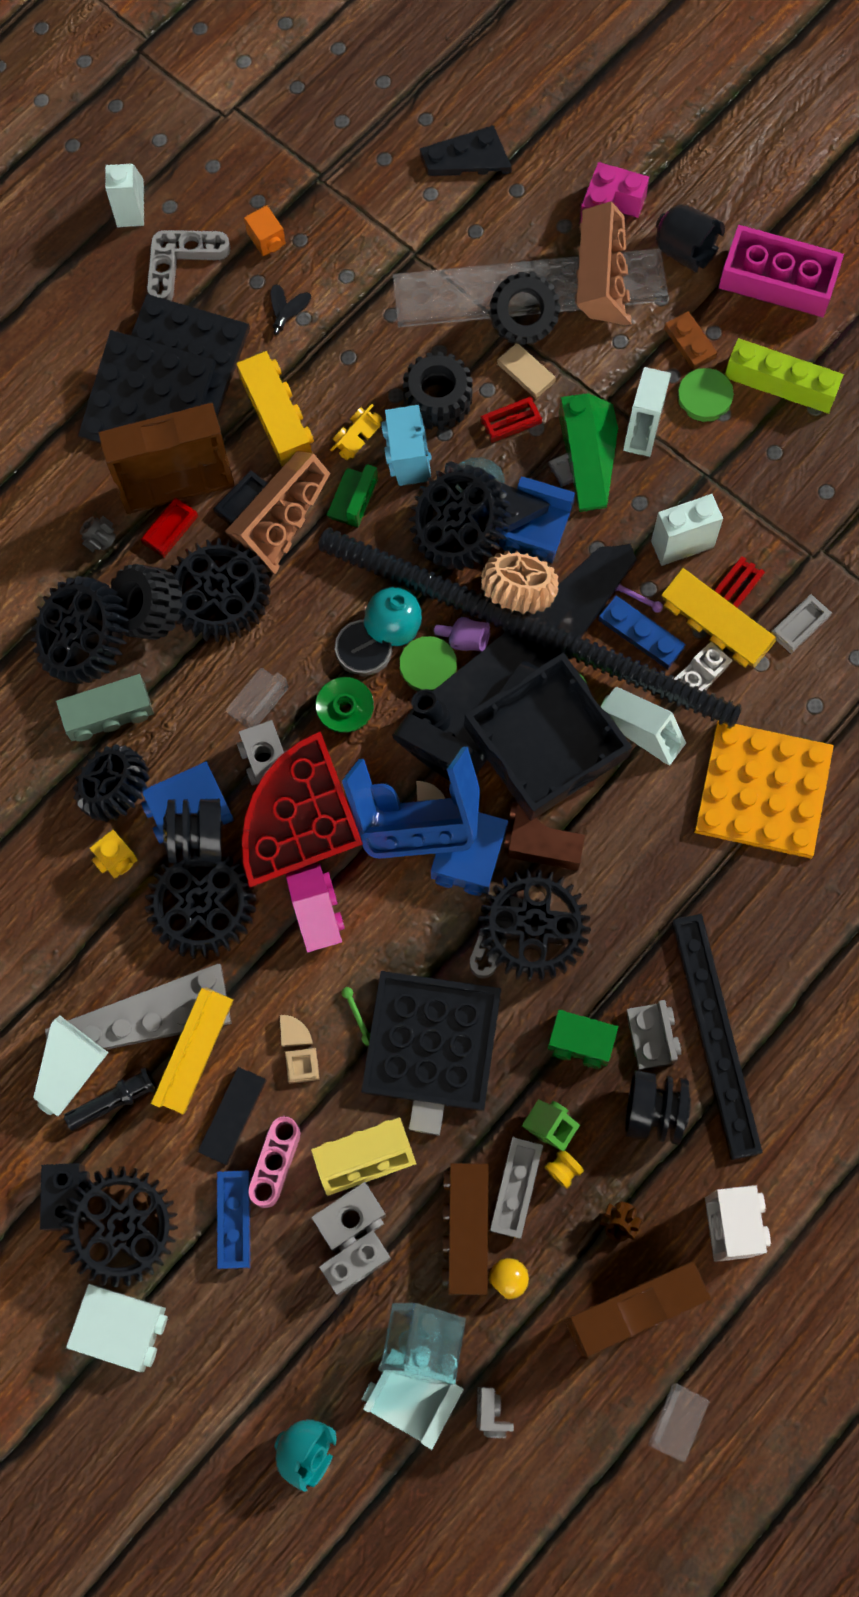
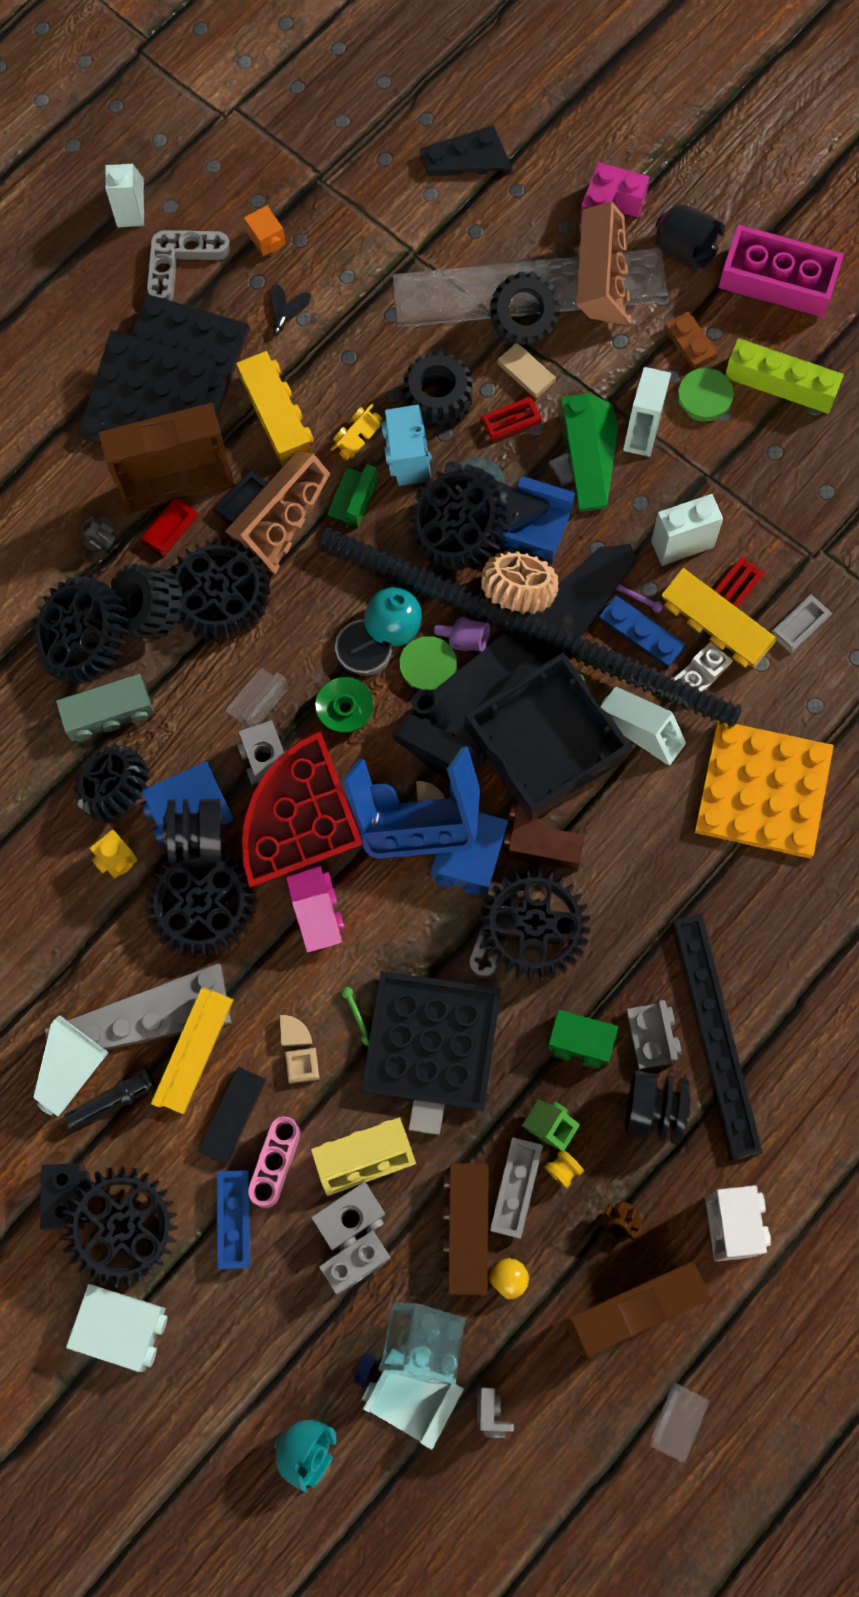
(364, 1370): none -> clear blue tile

